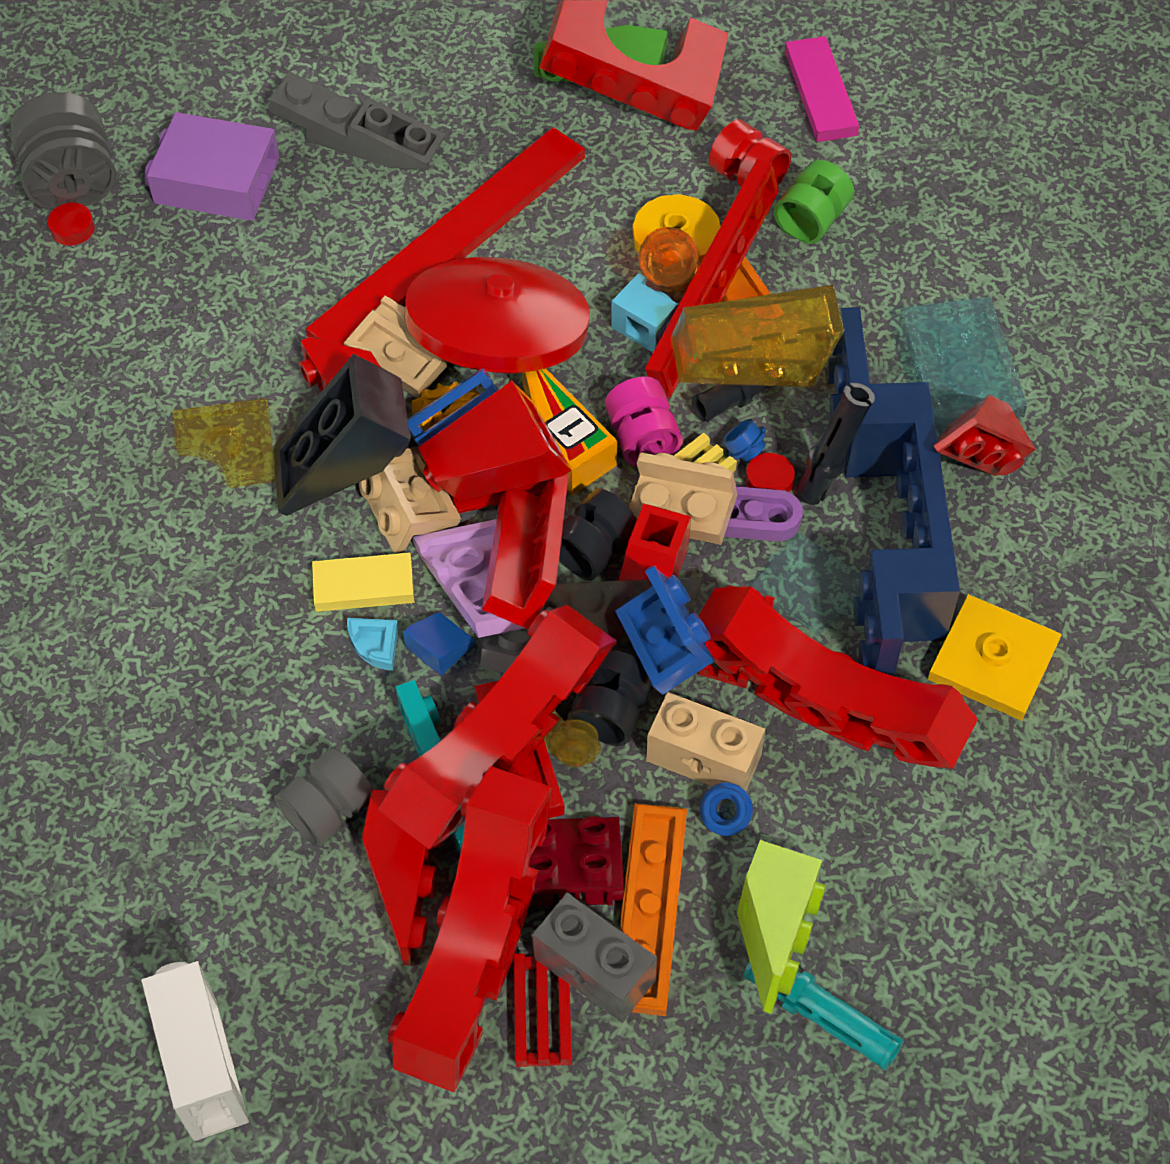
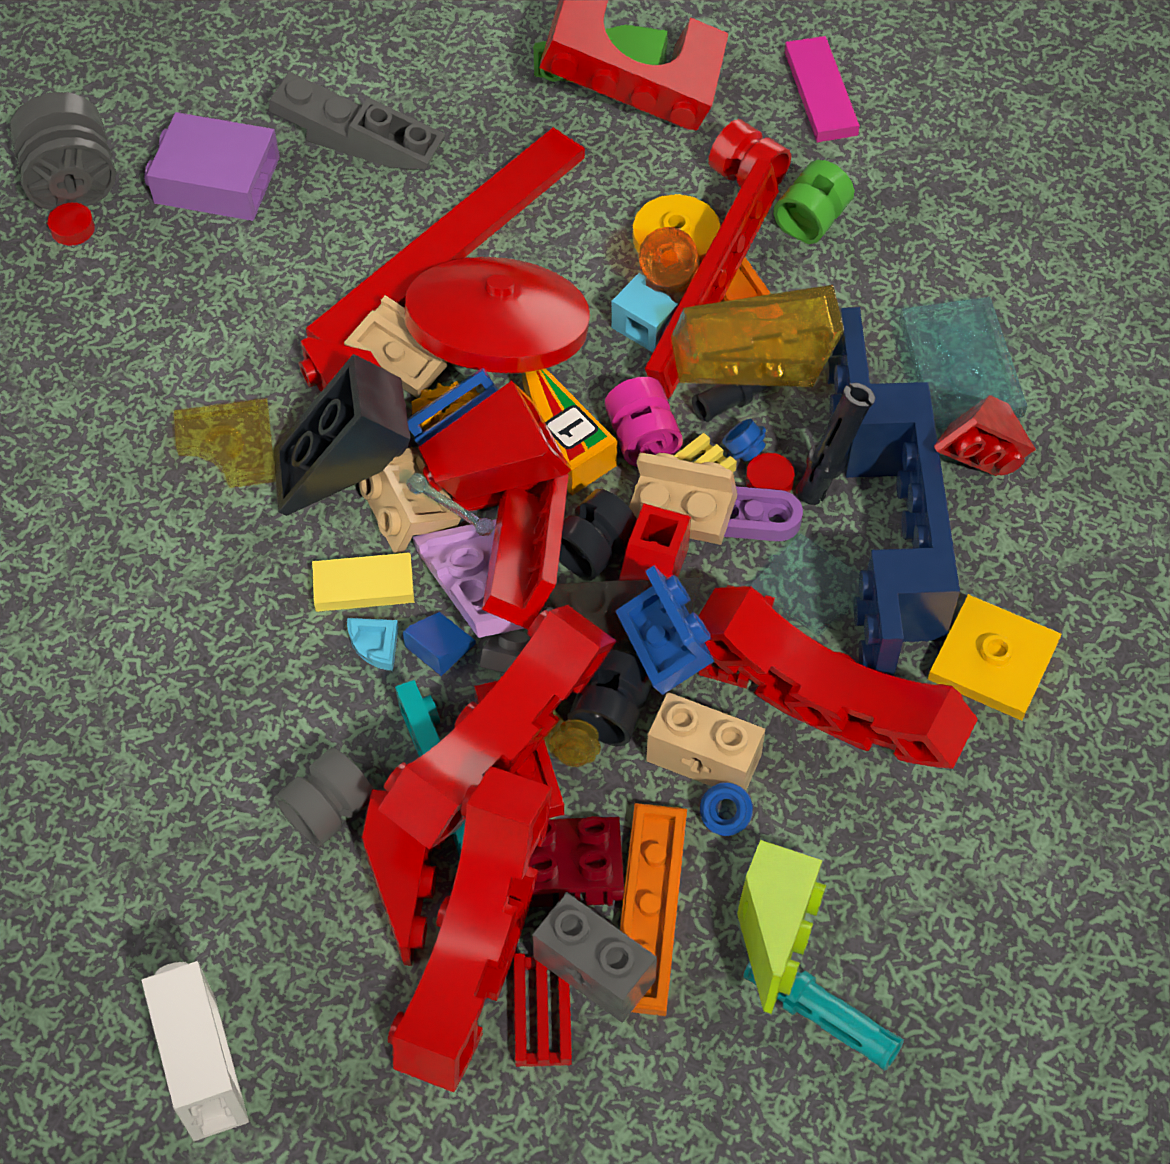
(418, 484): none -> clear light blue hinge

